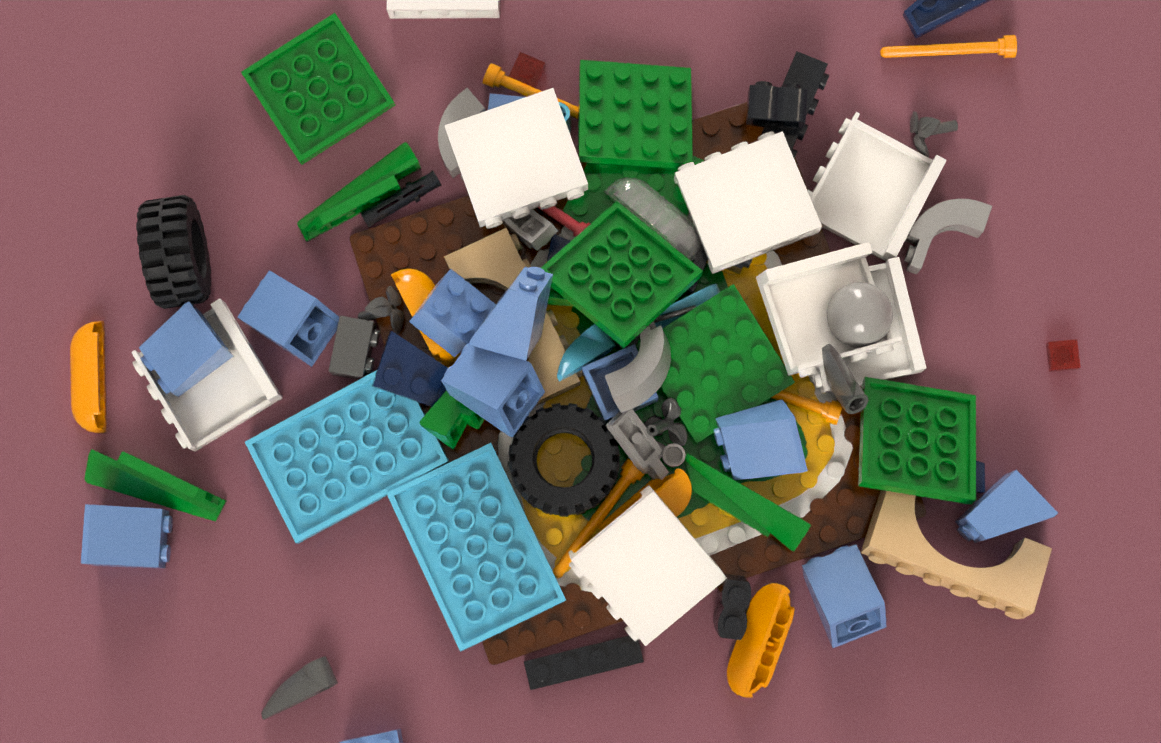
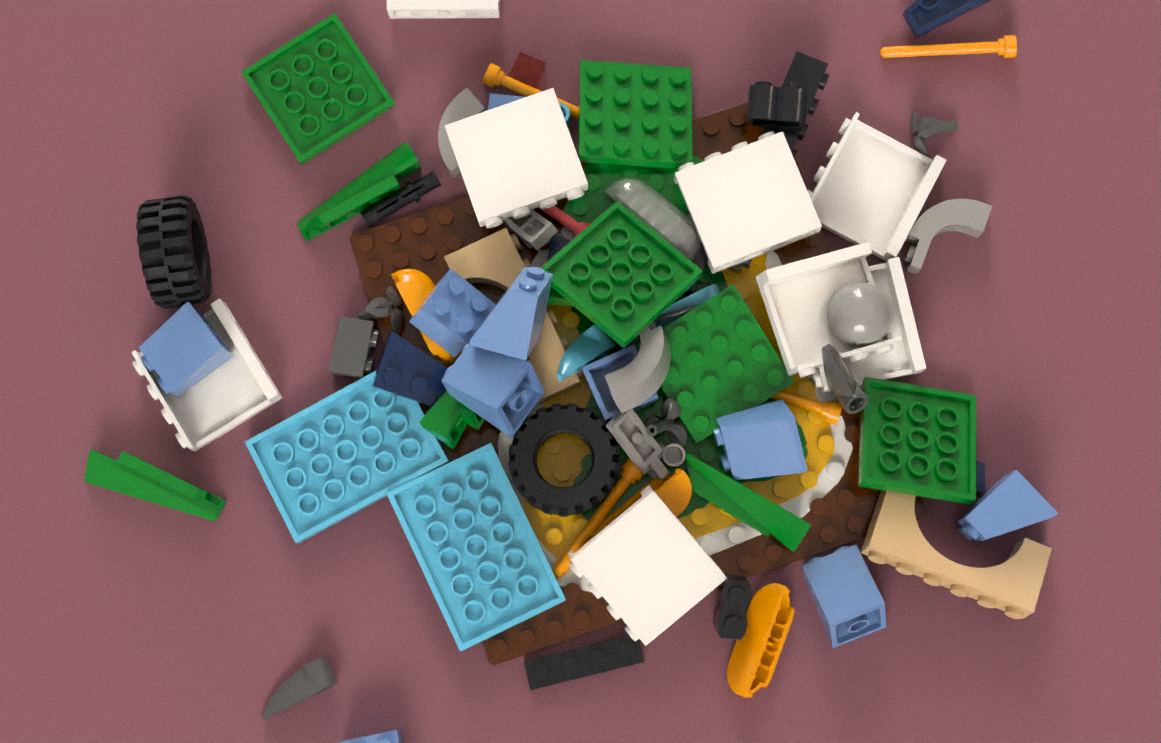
(88, 377): light orange brick -> none
(125, 536): medium blue slope -> none
(290, 318): medium blue slope -> none
(1063, 355): clear red plate -> none

